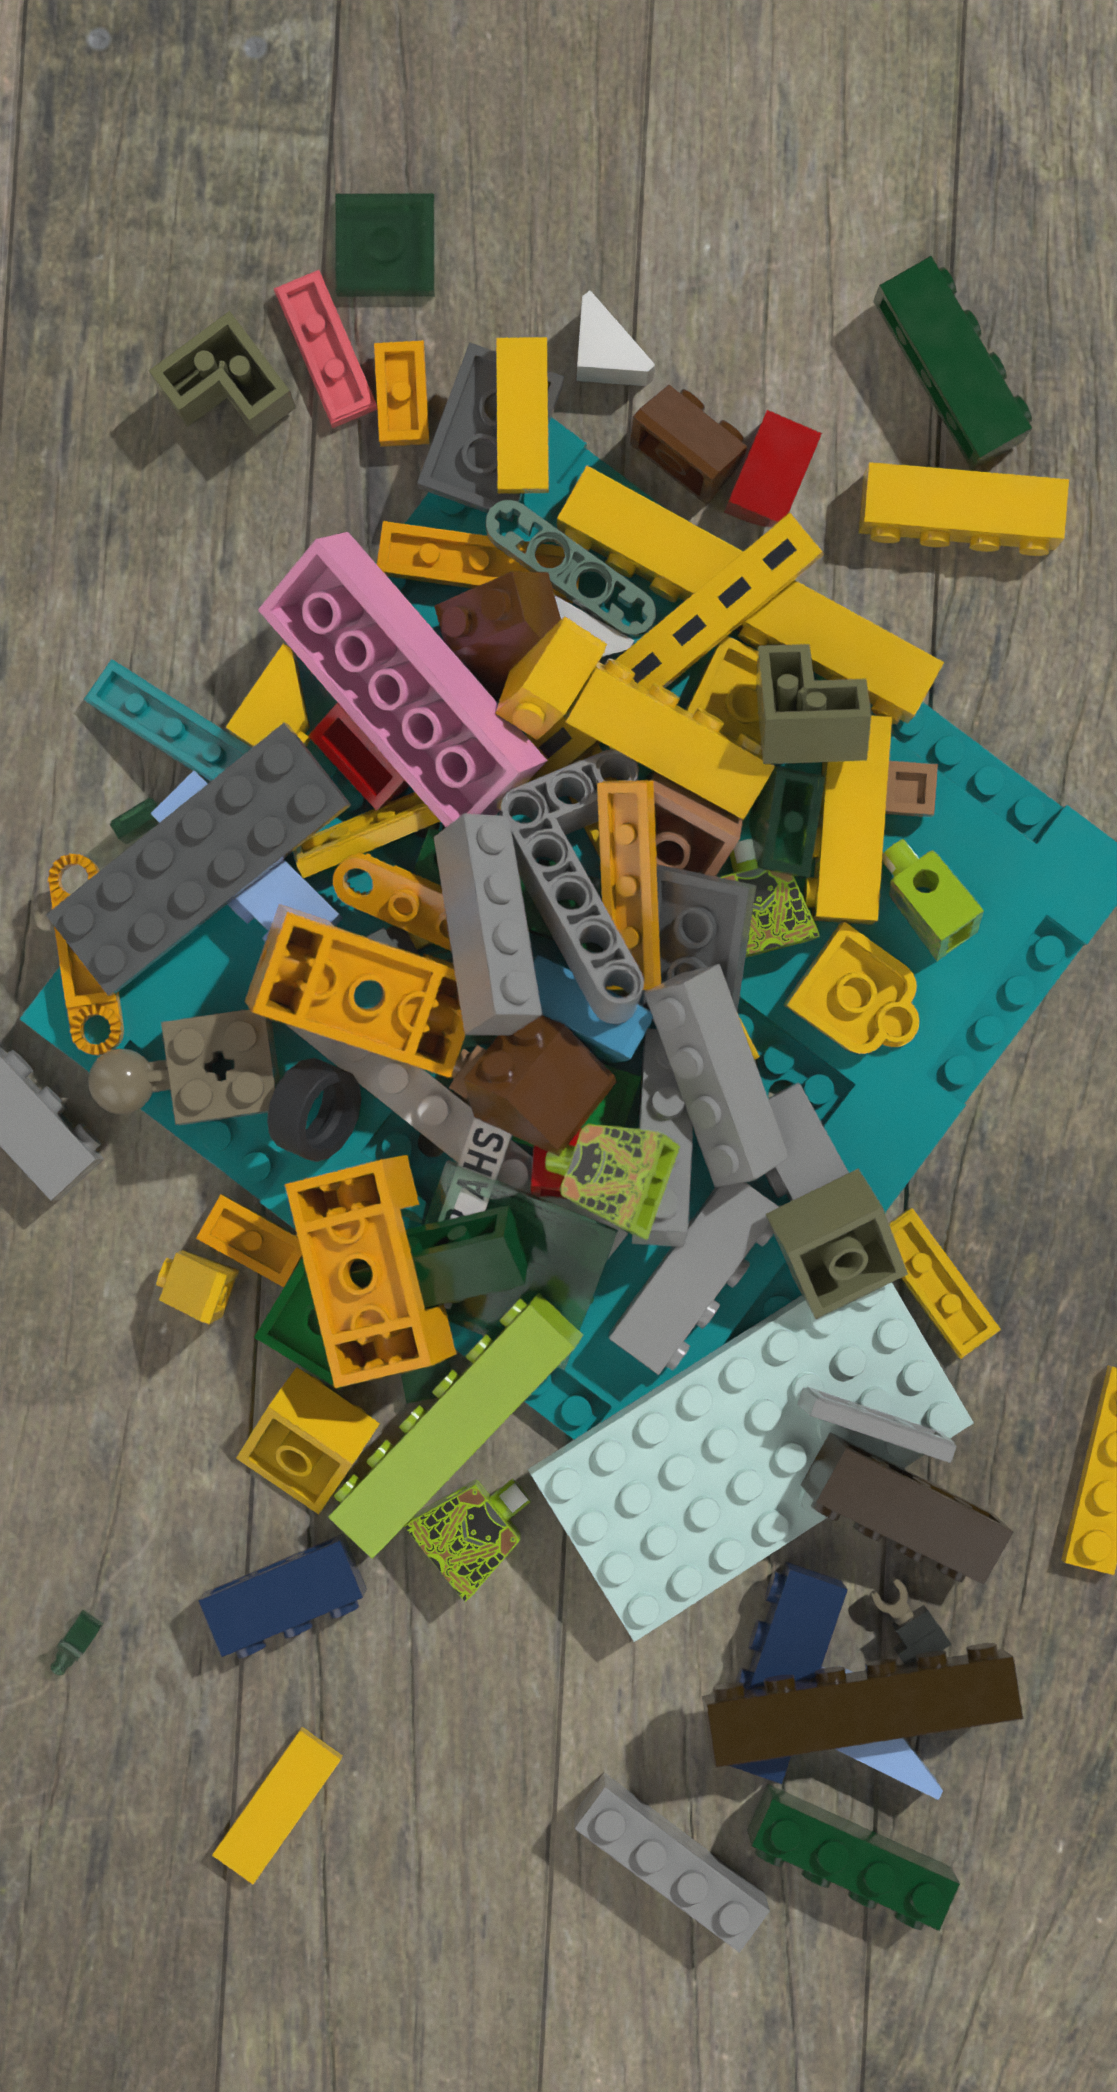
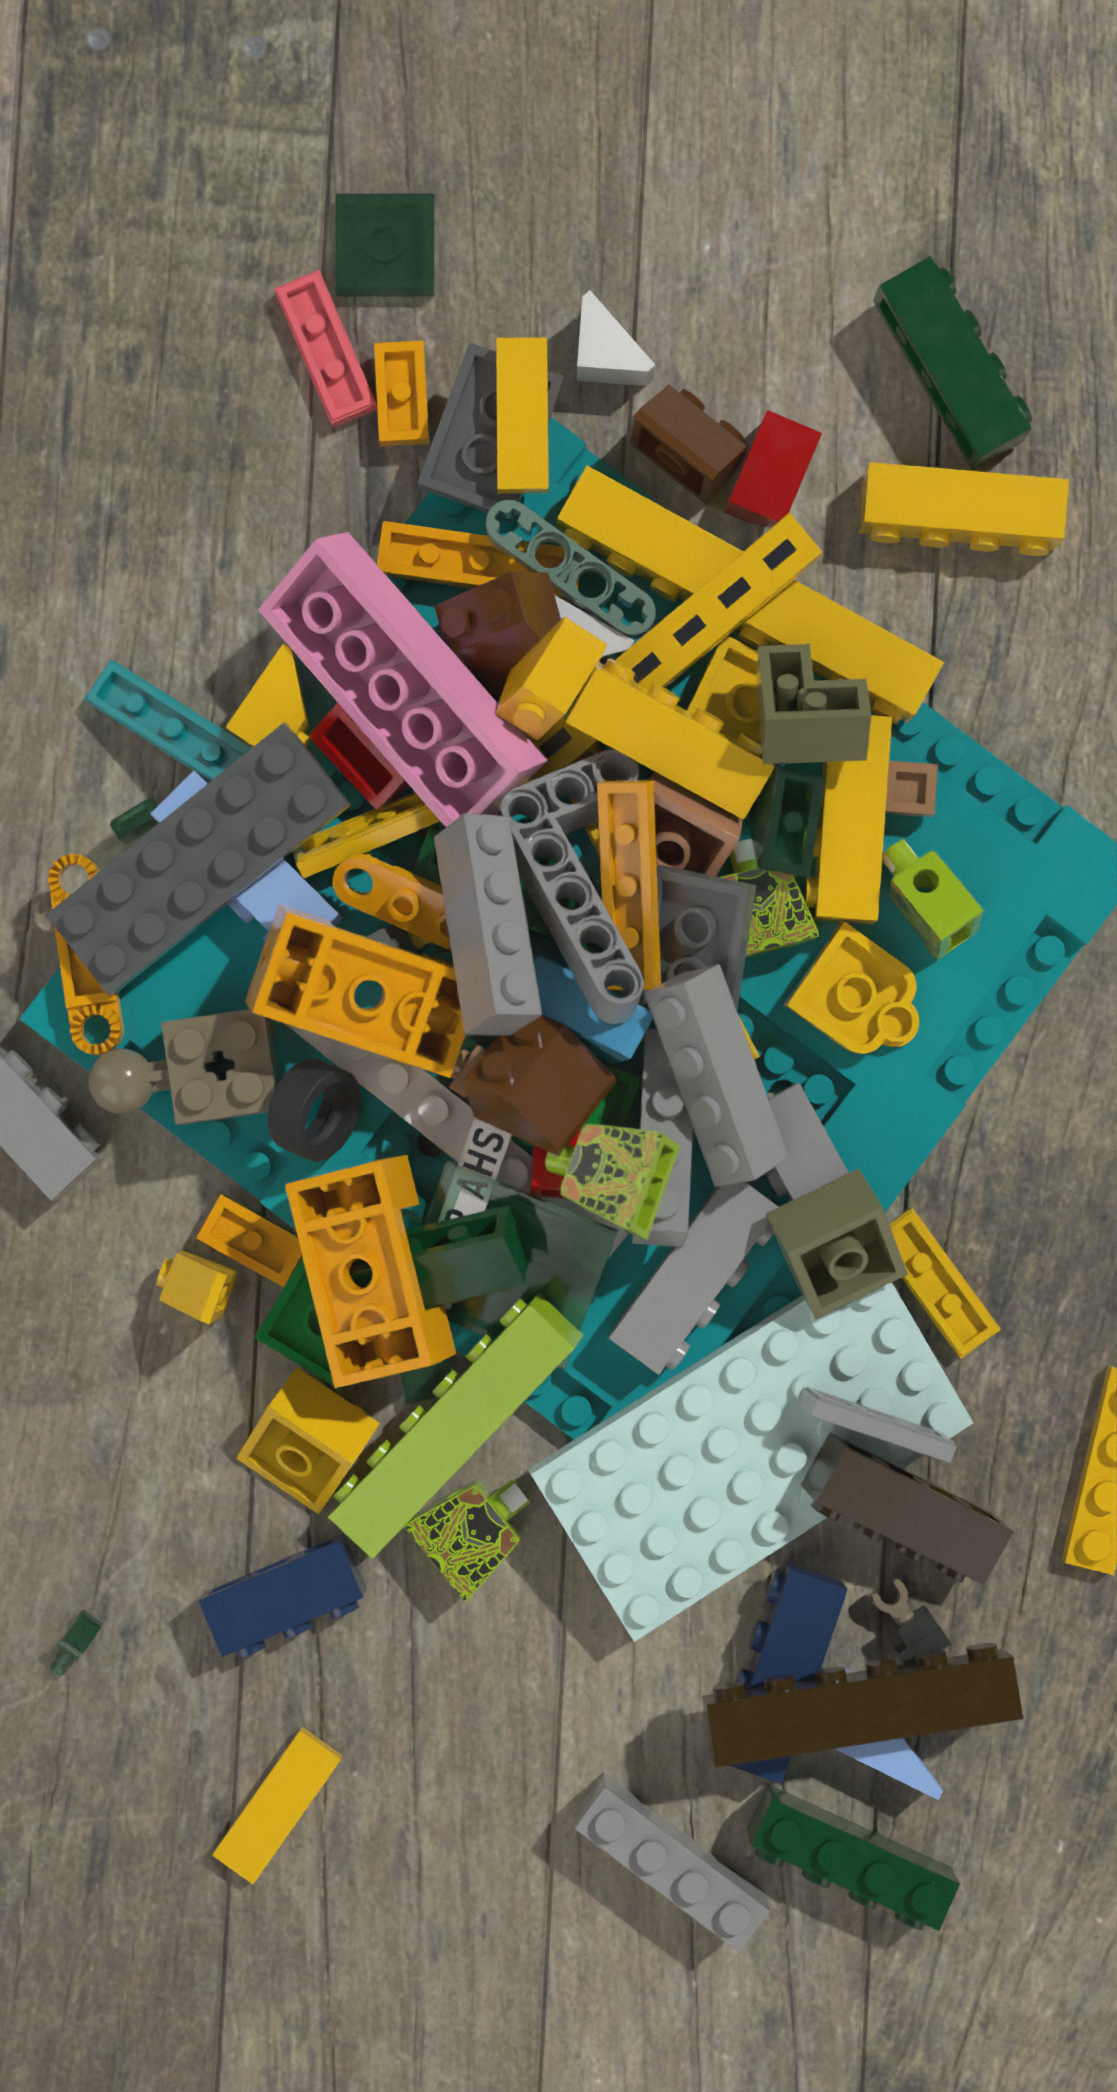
(219, 366): olive brick -> none

